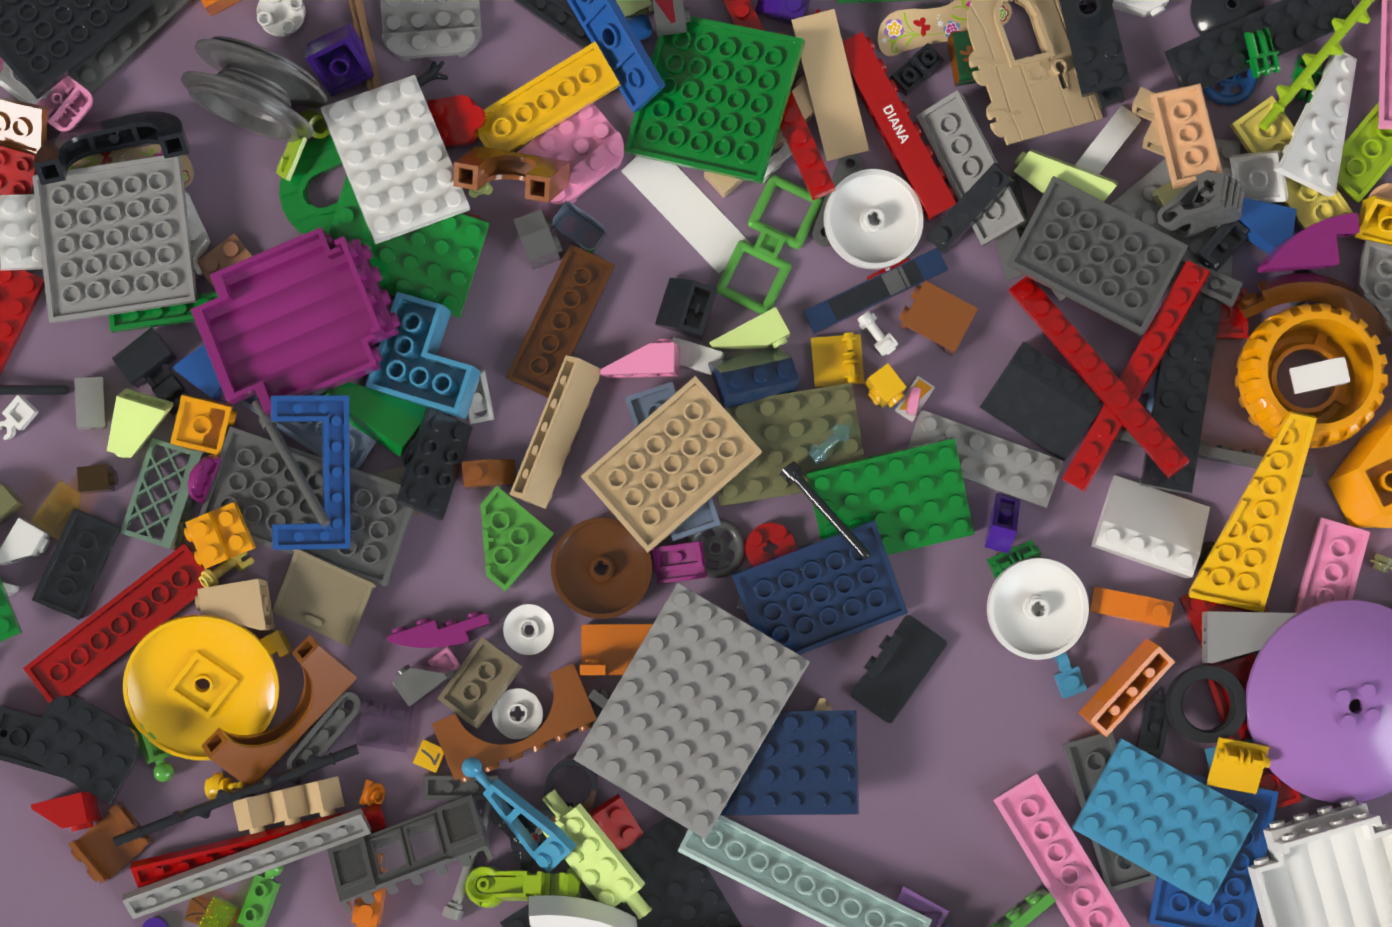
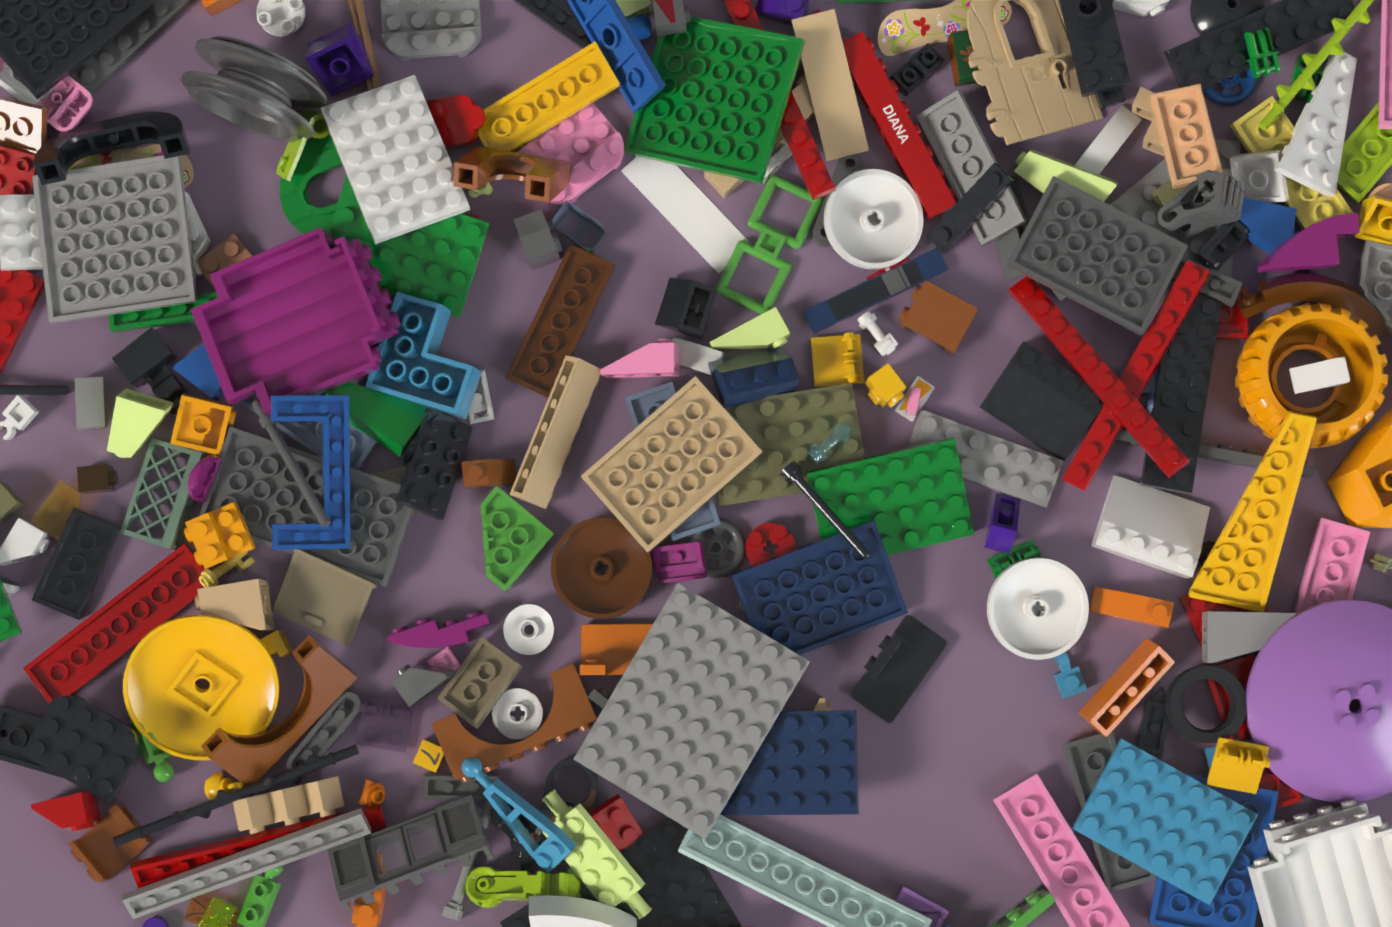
(432, 74): black bar -> none

